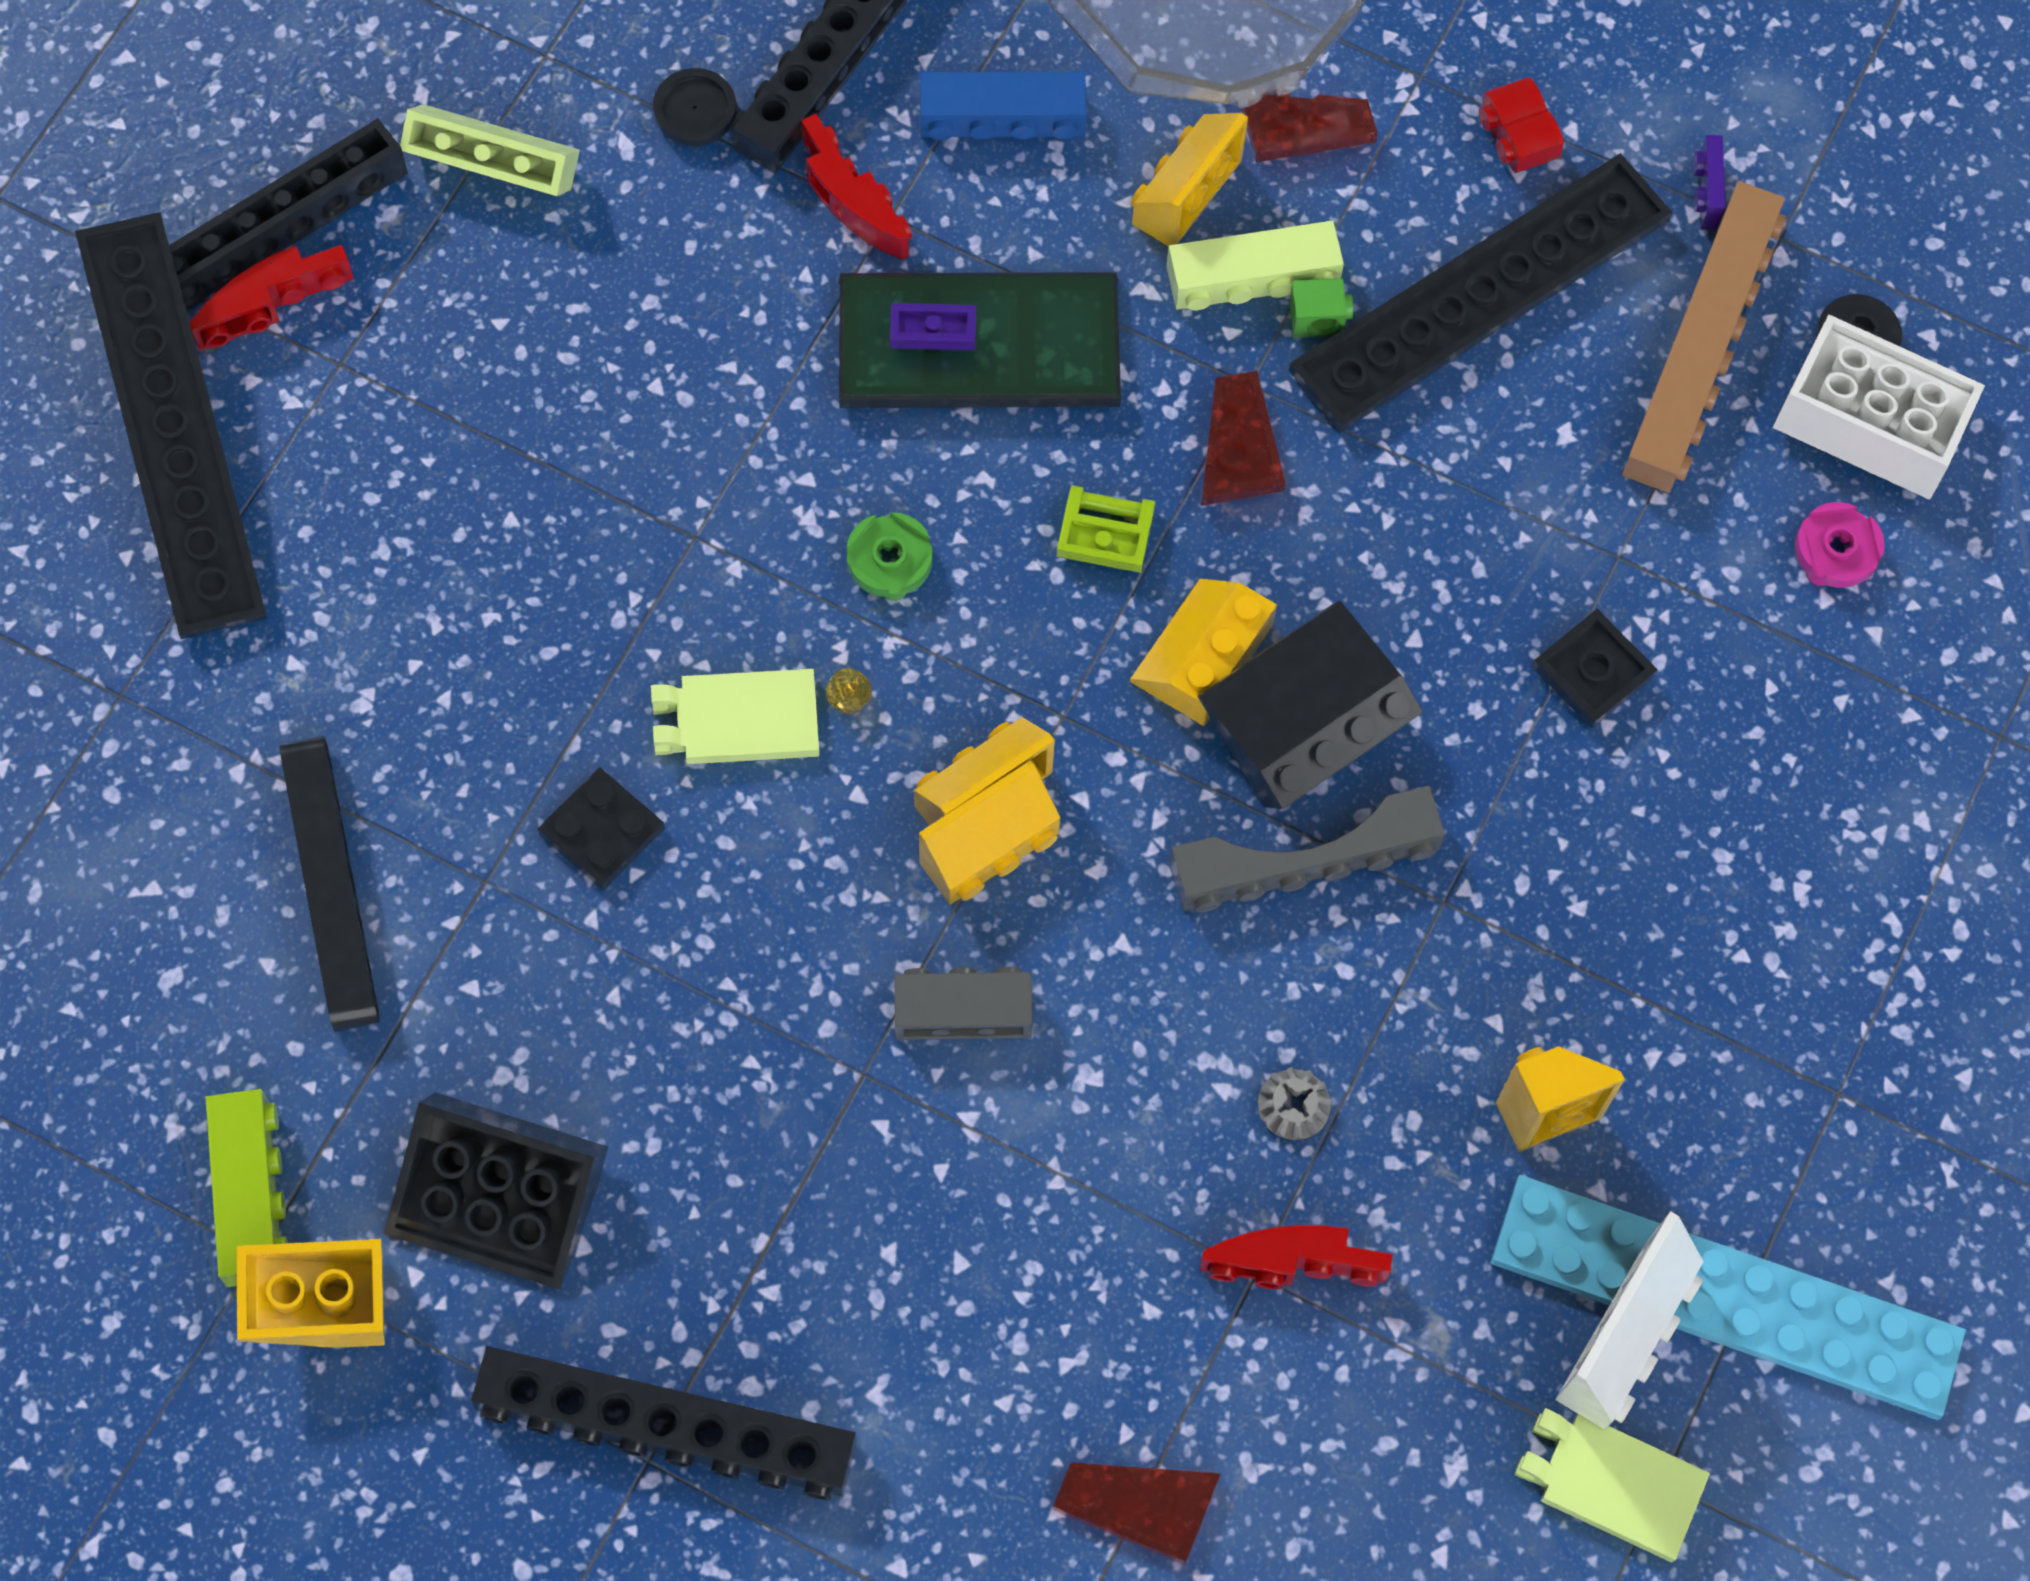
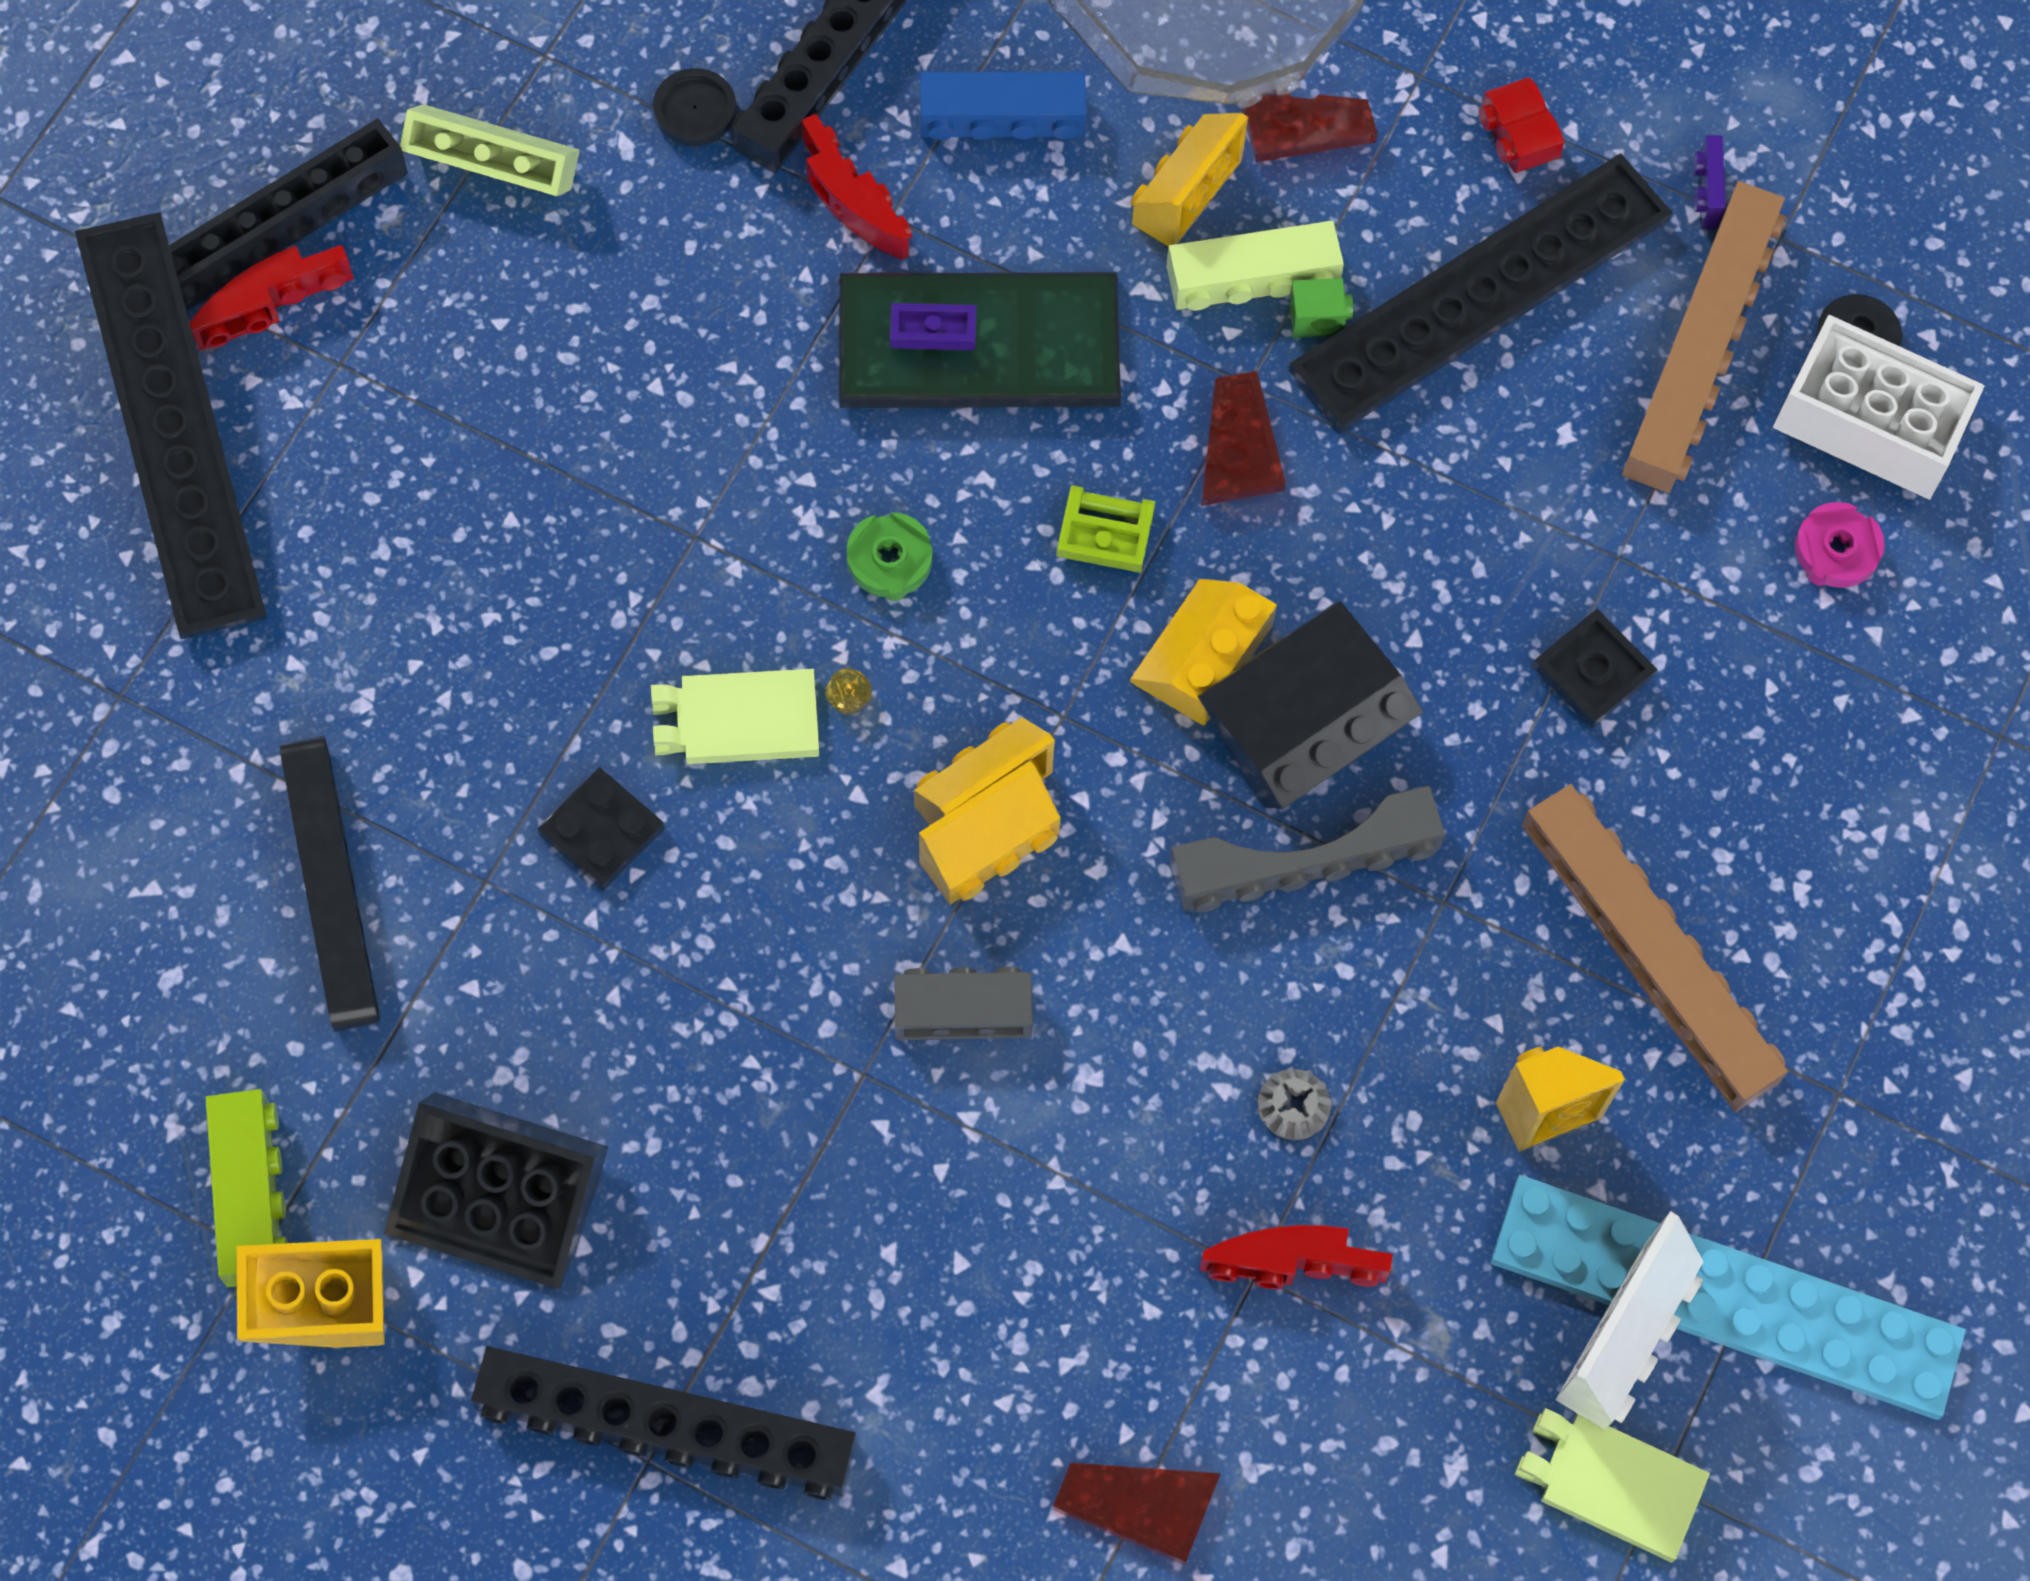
(1654, 947): none -> medium nougat brick

